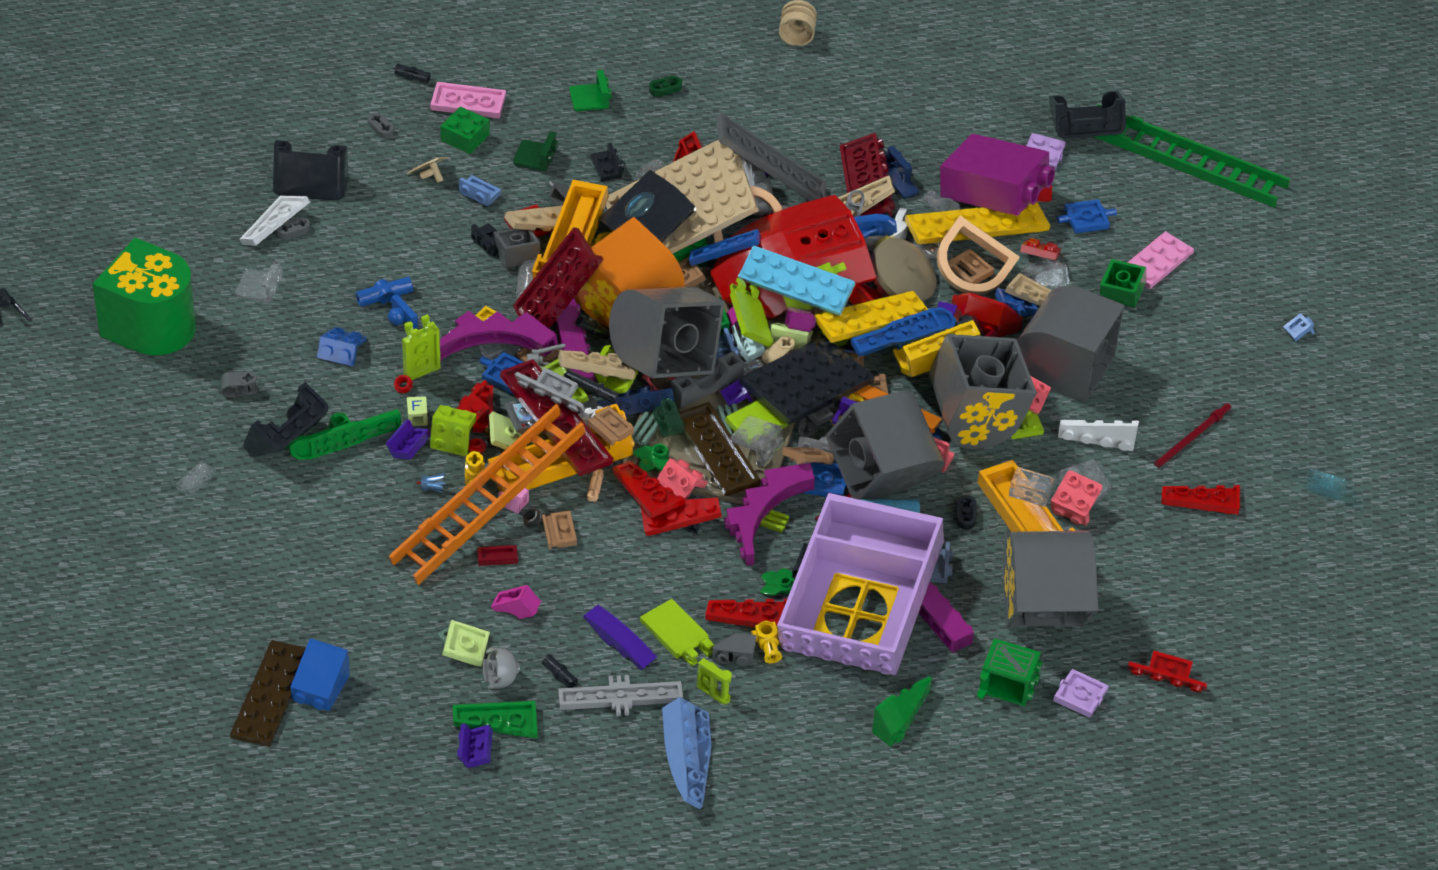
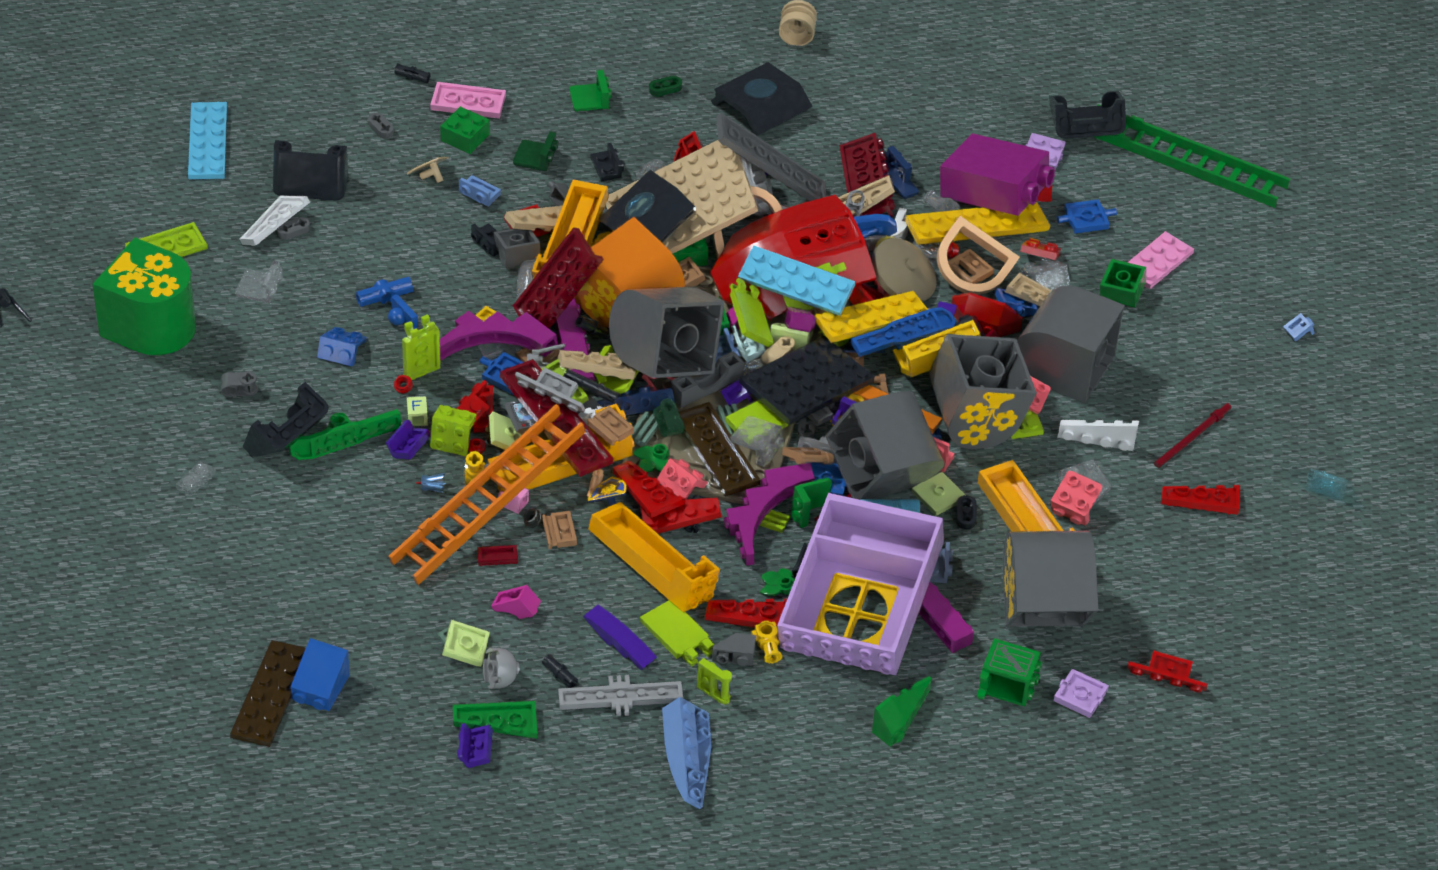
(179, 240): none -> lime tile
(207, 140): none -> medium azure plate
(608, 490): none -> shield
(655, 558): none -> light orange brick
(724, 247): blue tile -> none
(764, 97): none -> black panel
(808, 497): none -> green bracket
(938, 493): none -> yellowish green plate
(953, 250): none -> red plate
(1031, 486): clear brick -> none

